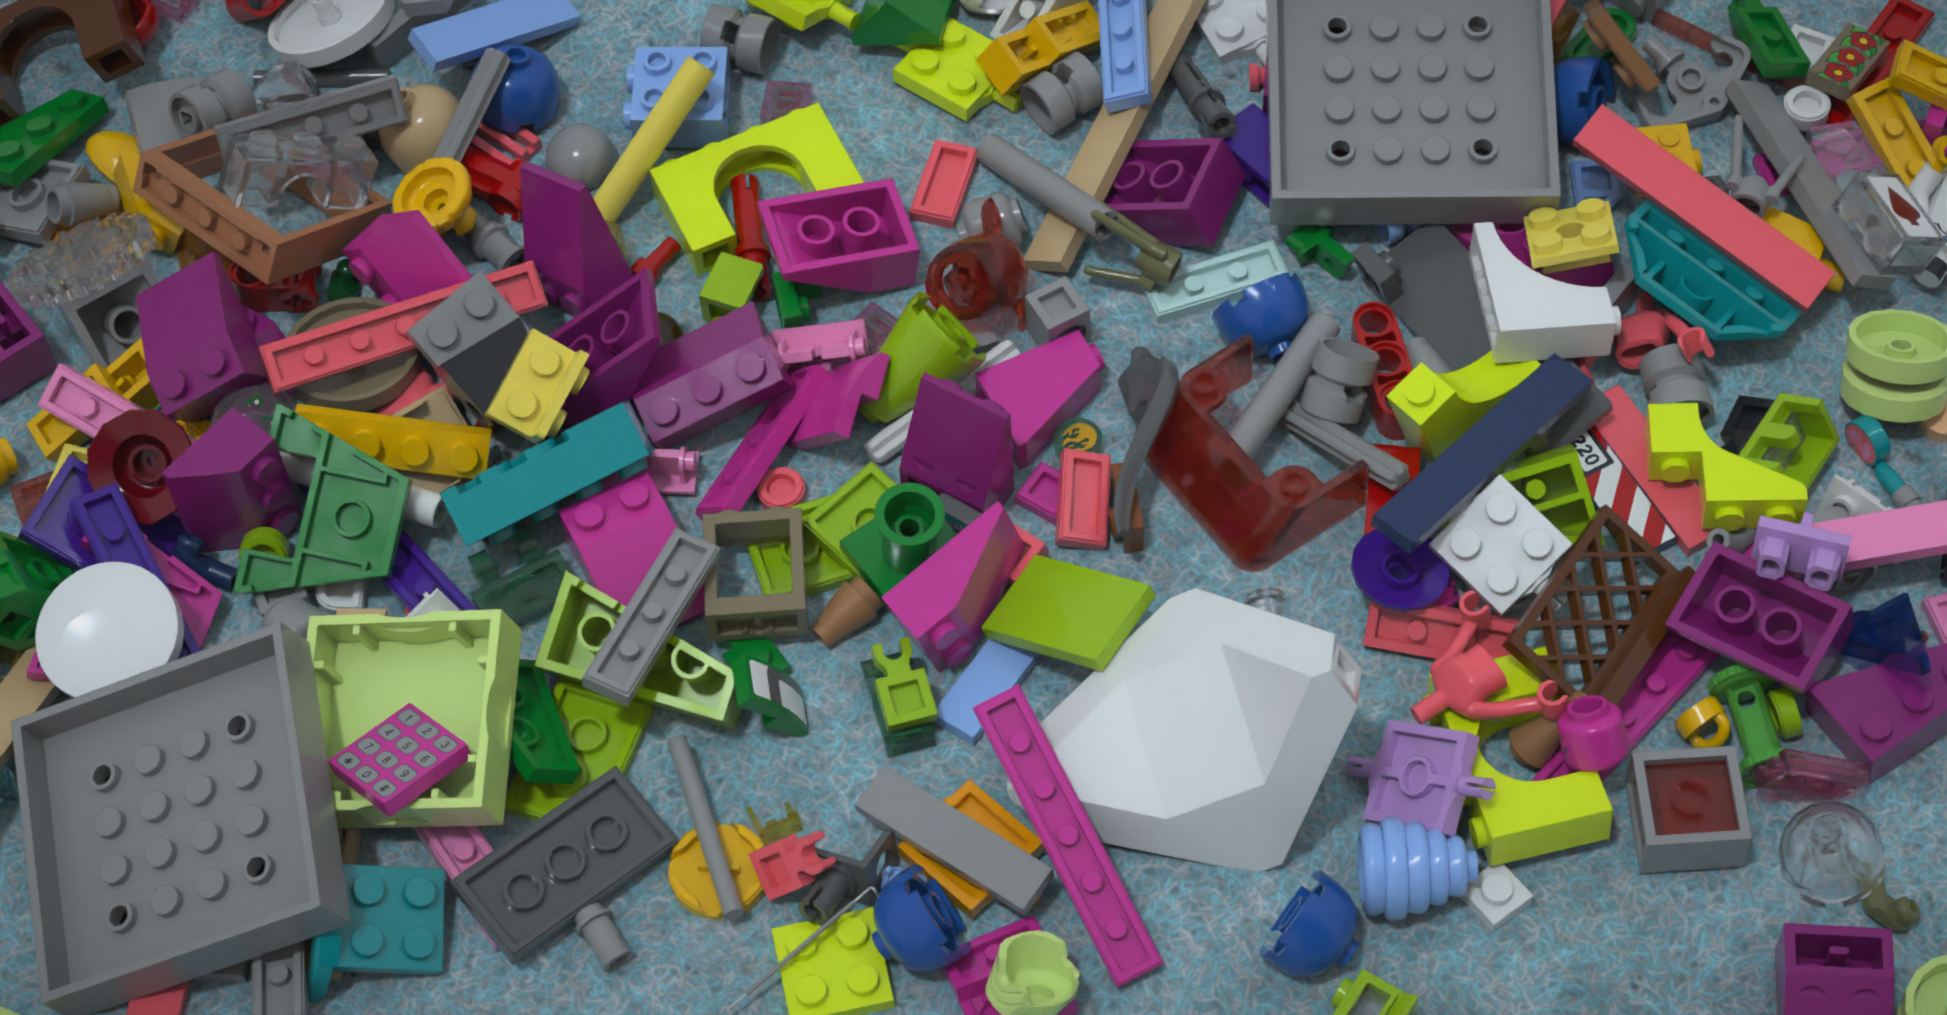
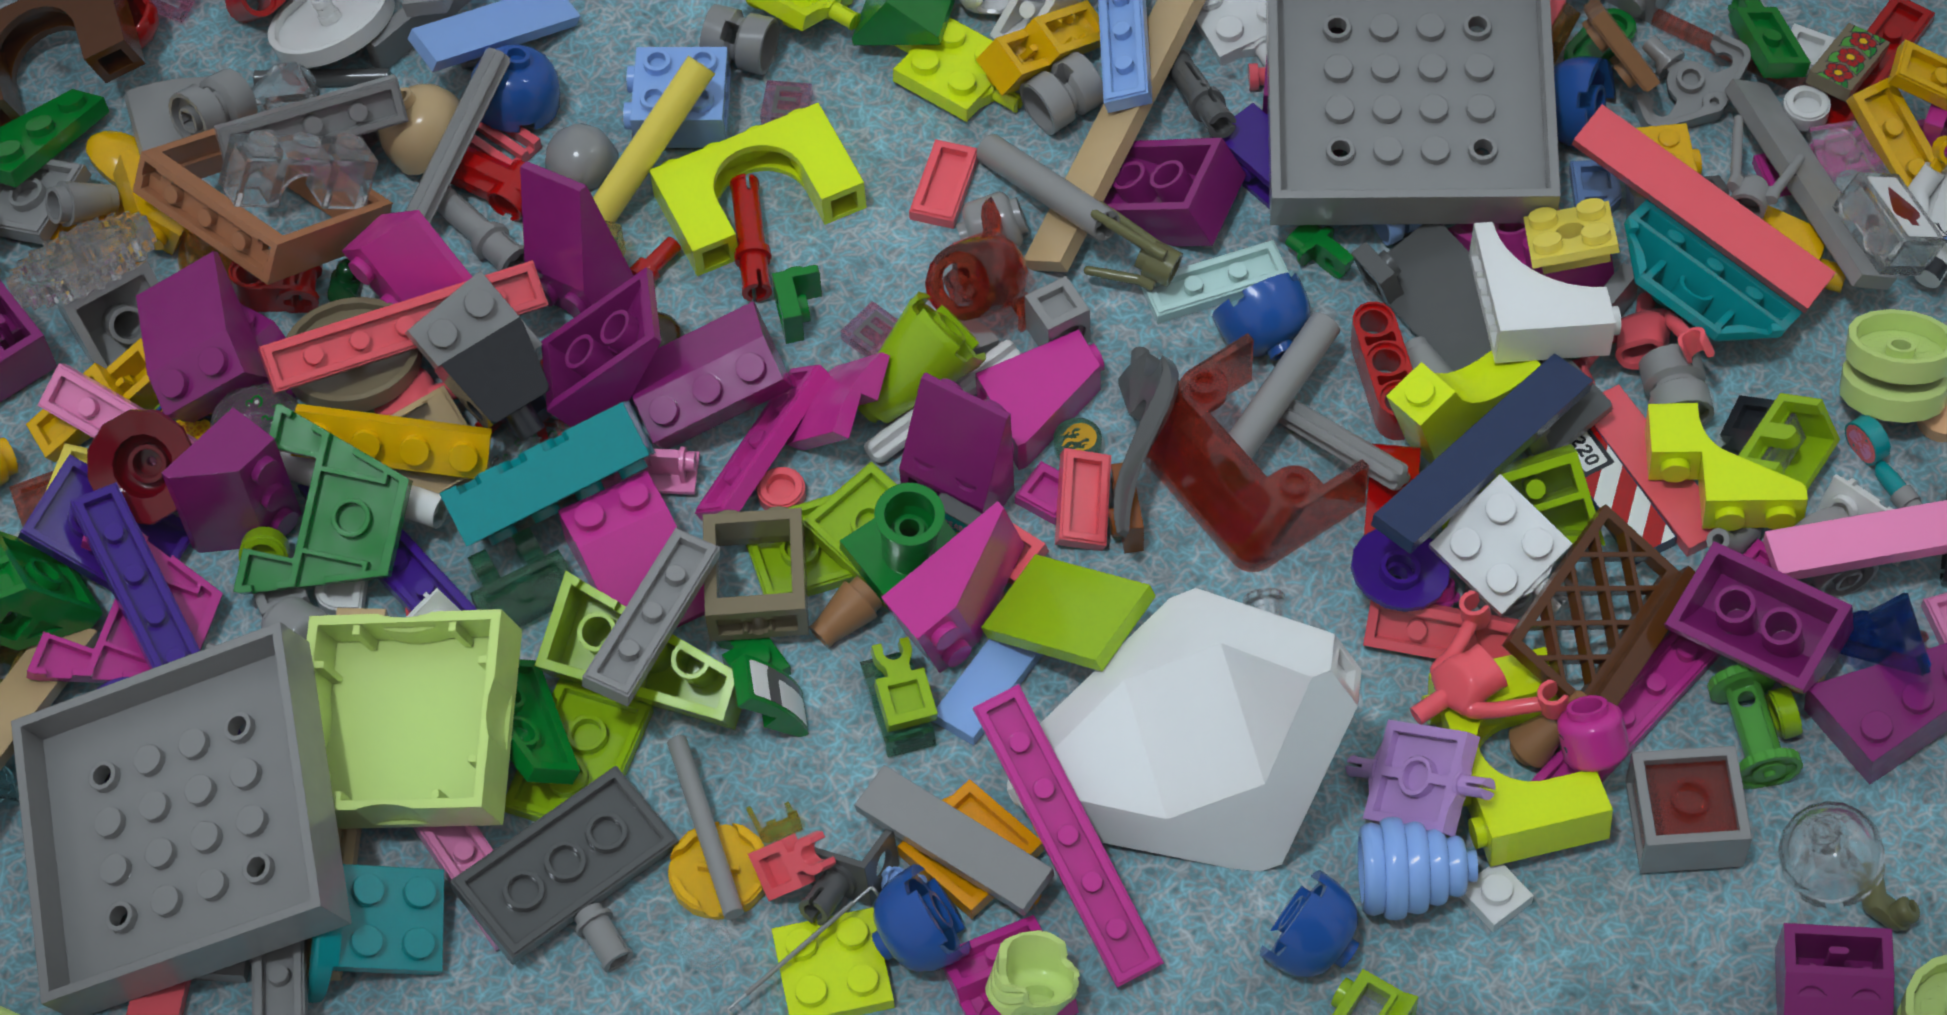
(107, 627): white piece -> none
(212, 570): dark blue arm -> none
(399, 759): tile -> none
(441, 193): yellow hair -> none
(537, 387): light yellow bracket -> none
(729, 286): lime panel -> none
(822, 344): bright pink hinge -> none
(843, 237): dark pink slope -> none
(1339, 380): light grey wheel -> none
(1701, 717): yellow tile -> none
(1800, 549): lavender hips -> none
(1811, 775): clear pink tile -> none

